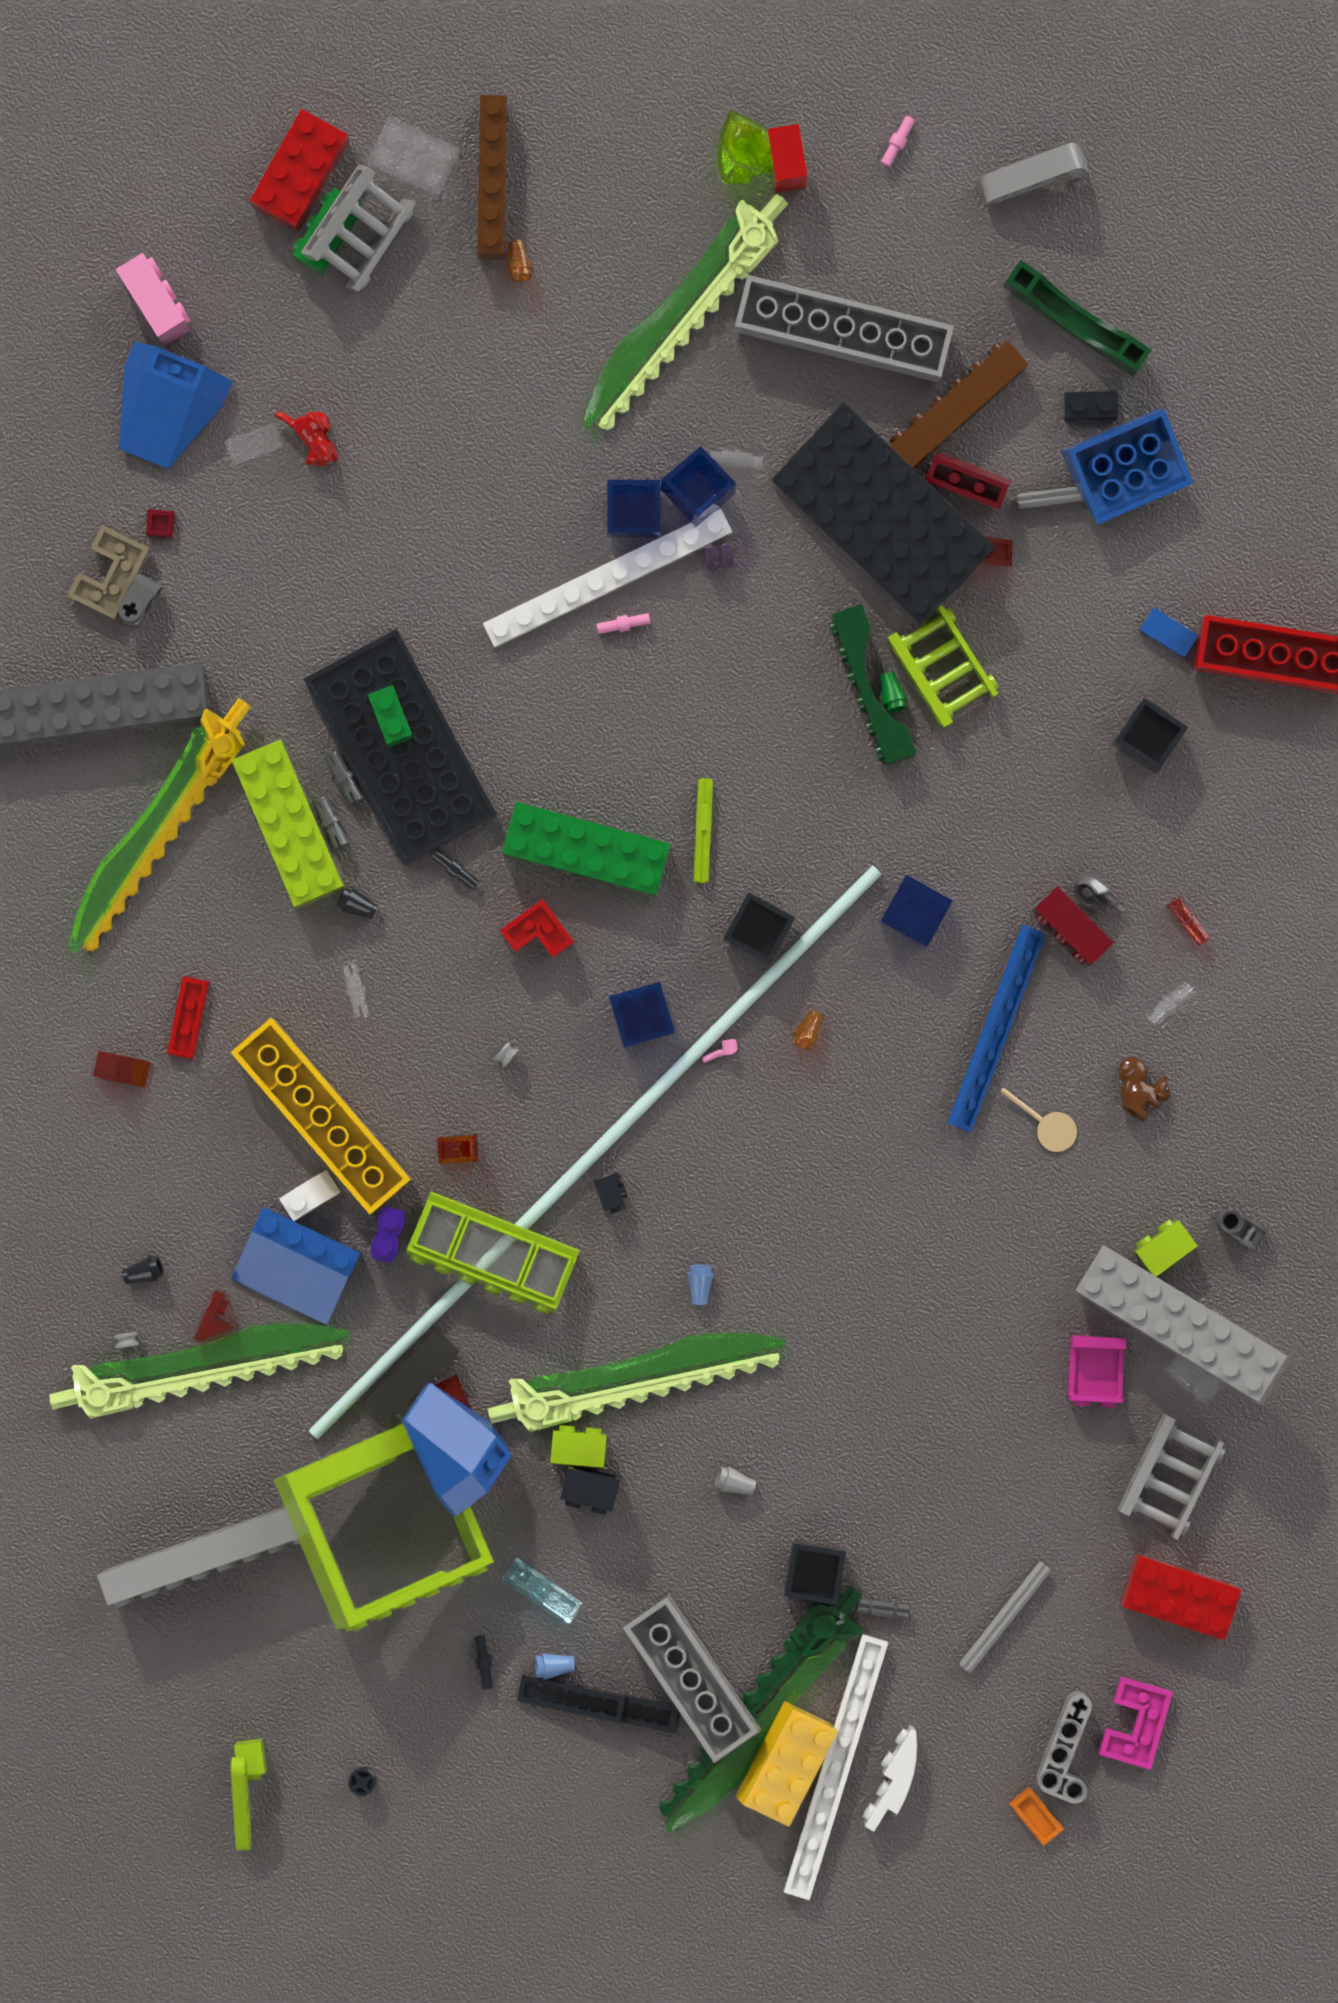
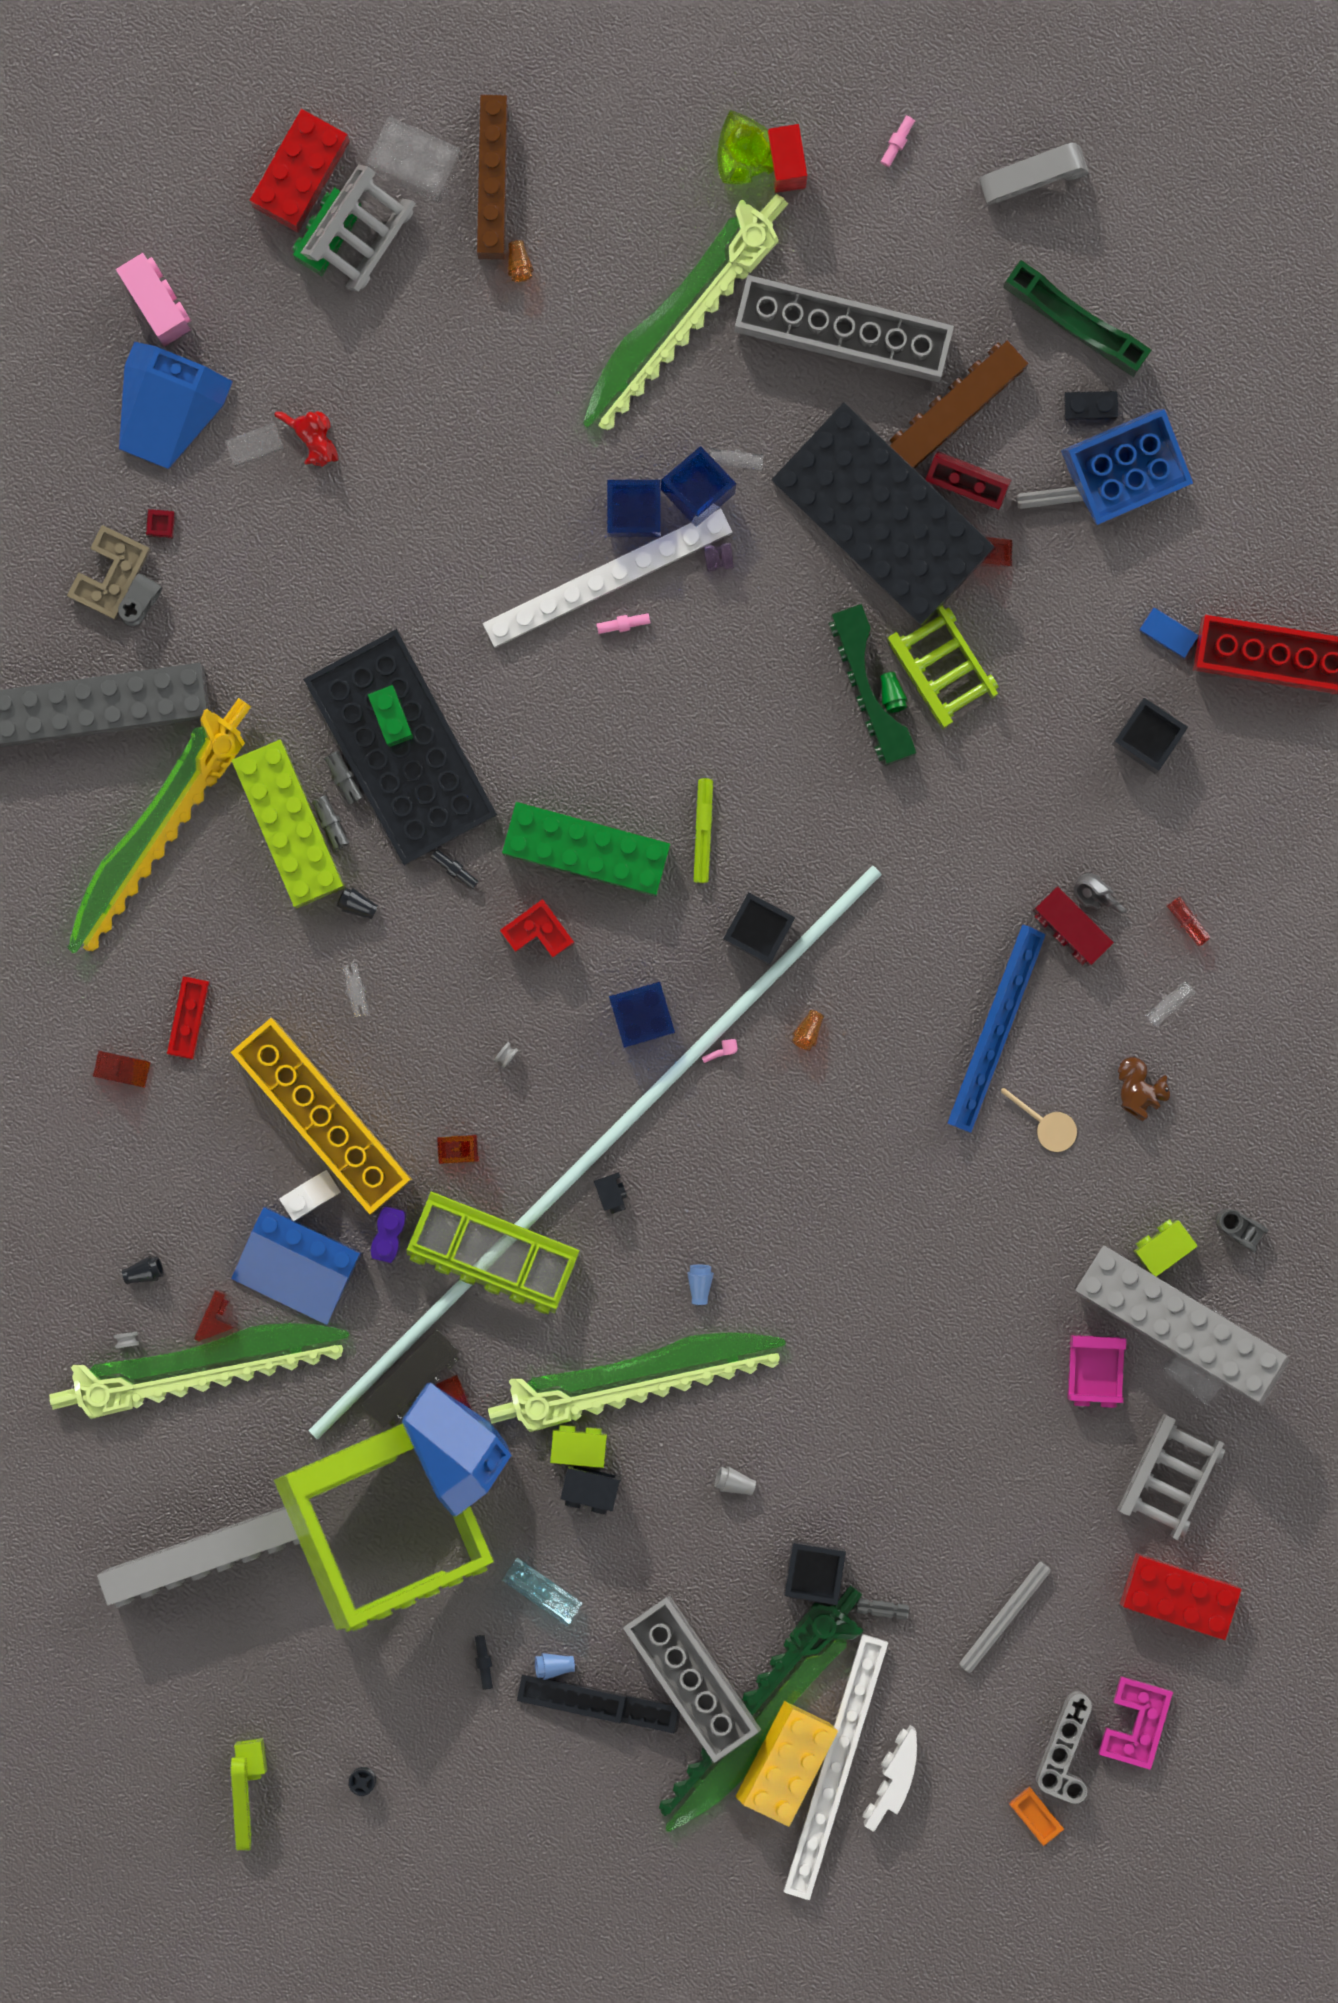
(915, 911): clear blue piece -> none

